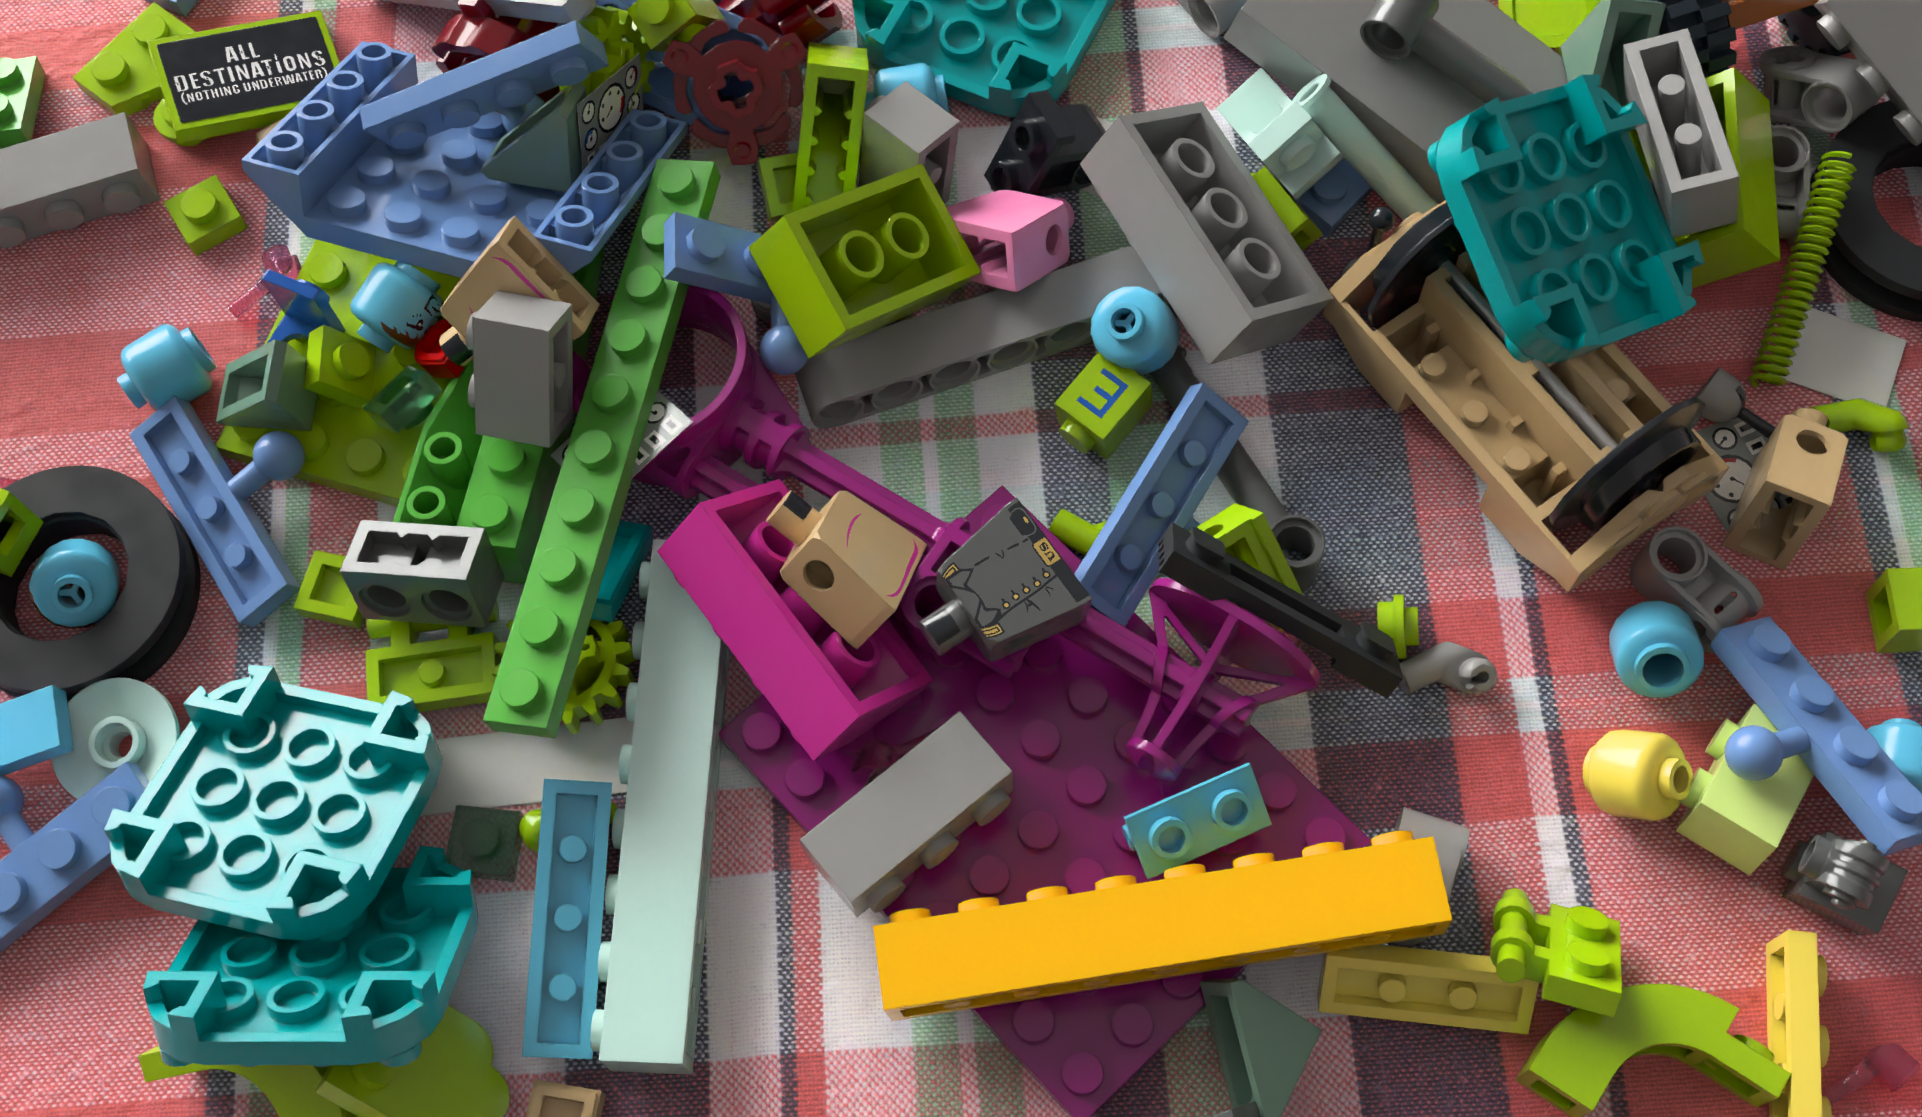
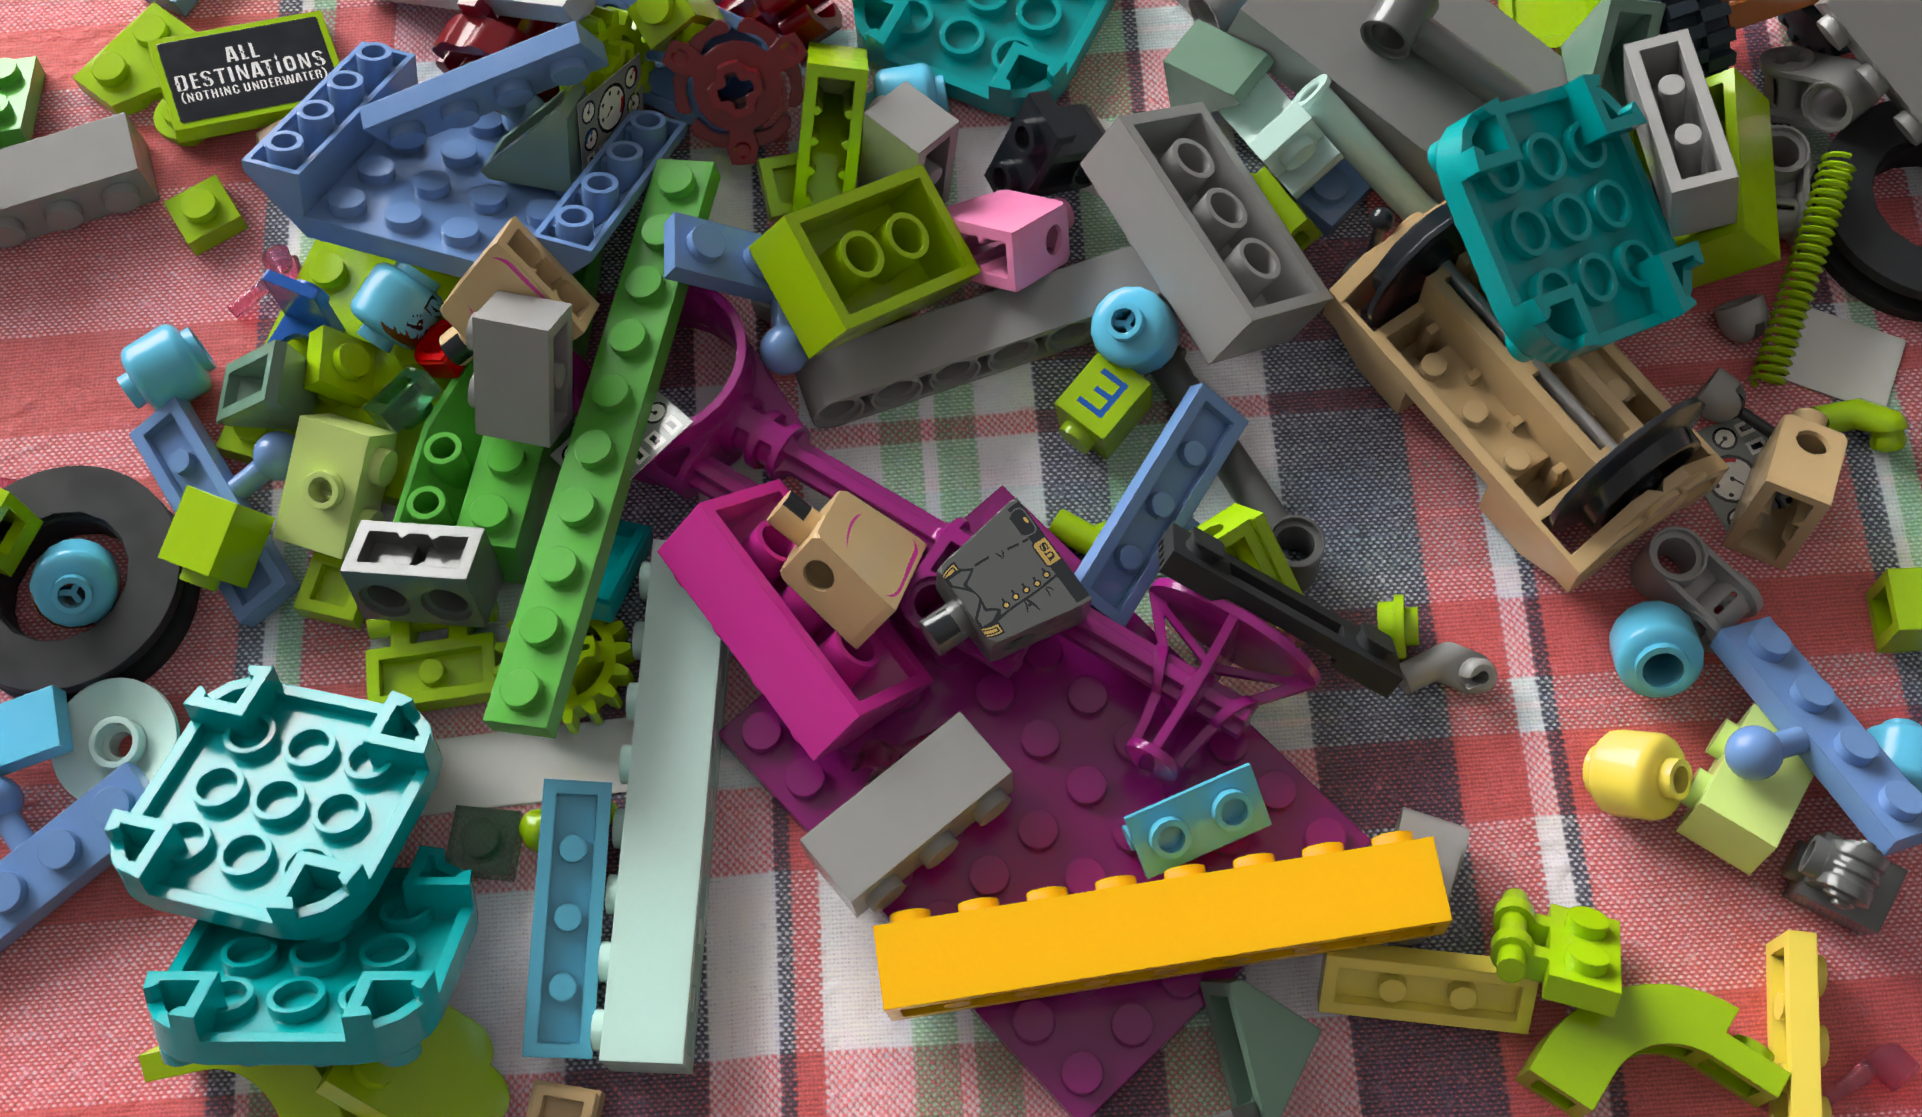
(215, 540): none -> lime brick
(334, 482): none -> yellowish green brick
(1213, 68): none -> sand green slope
(1743, 318): none -> light grey hinge

